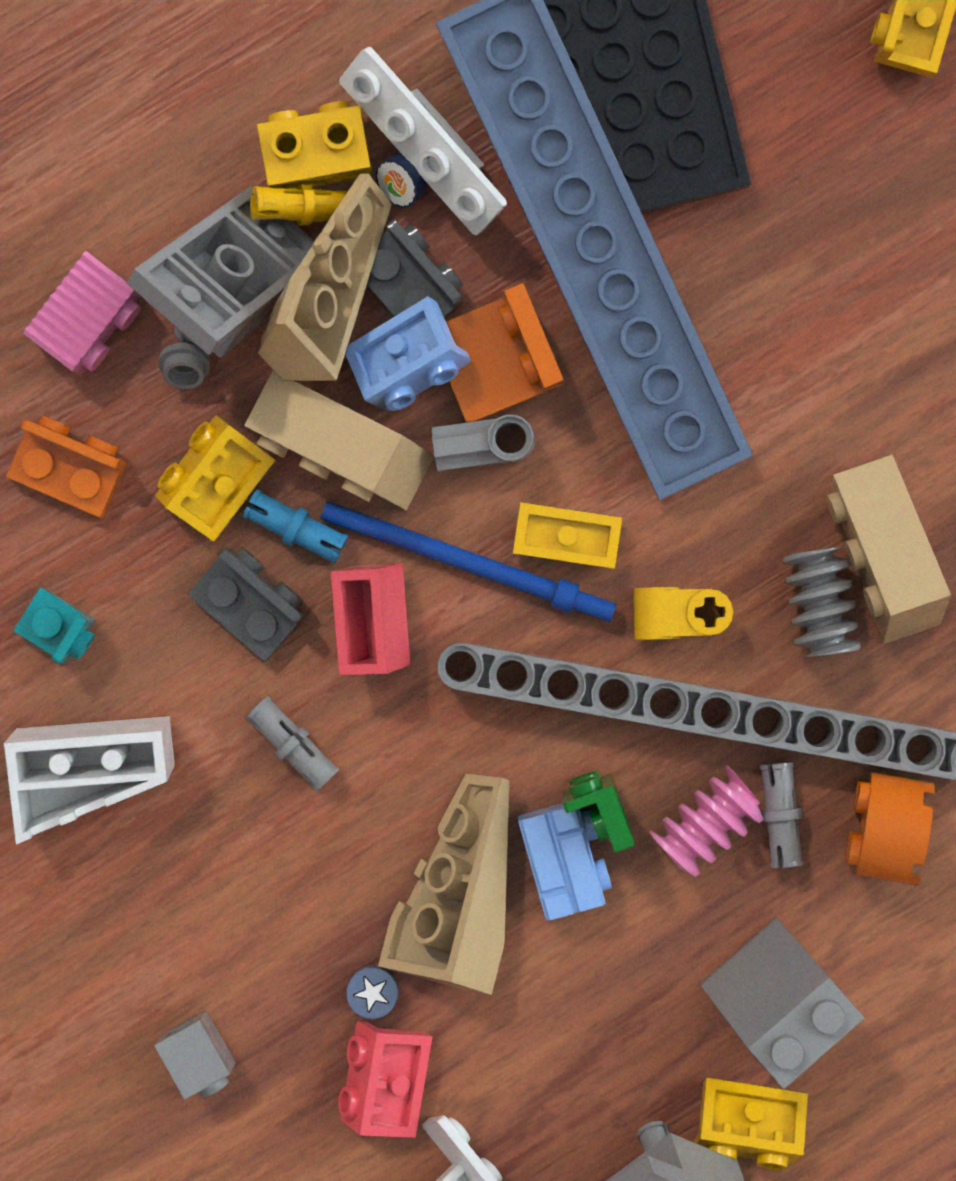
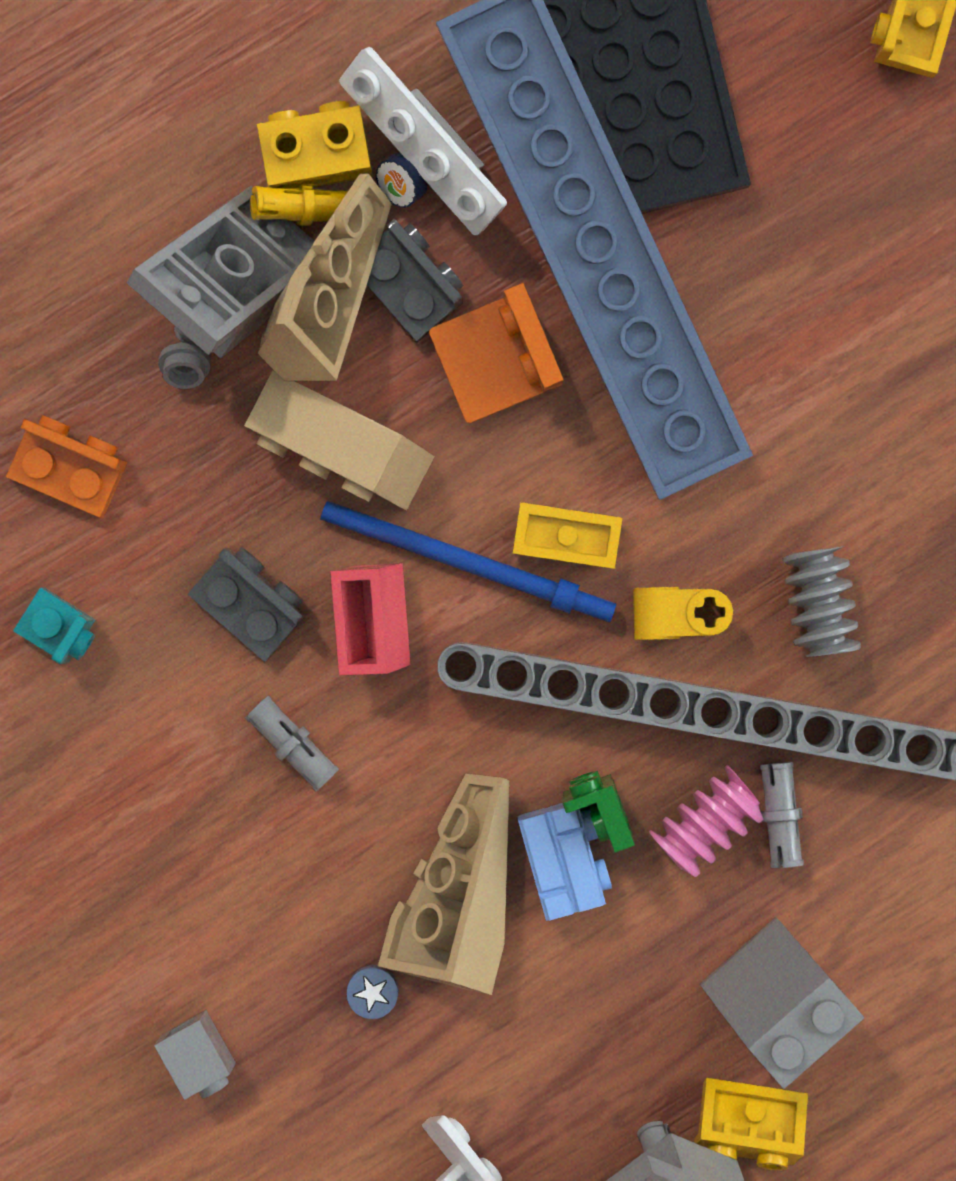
(81, 767): white wedge -> none
(84, 315): bright pink brick -> none
(213, 477): yellow bracket -> none
(295, 526): dark azure pin -> none
(384, 1081): coral bracket -> none
(405, 356): light blue bracket -> none
(476, 443): light grey piece -> none
(888, 549): tan wedge -> none
(892, 828): orange brick -> none

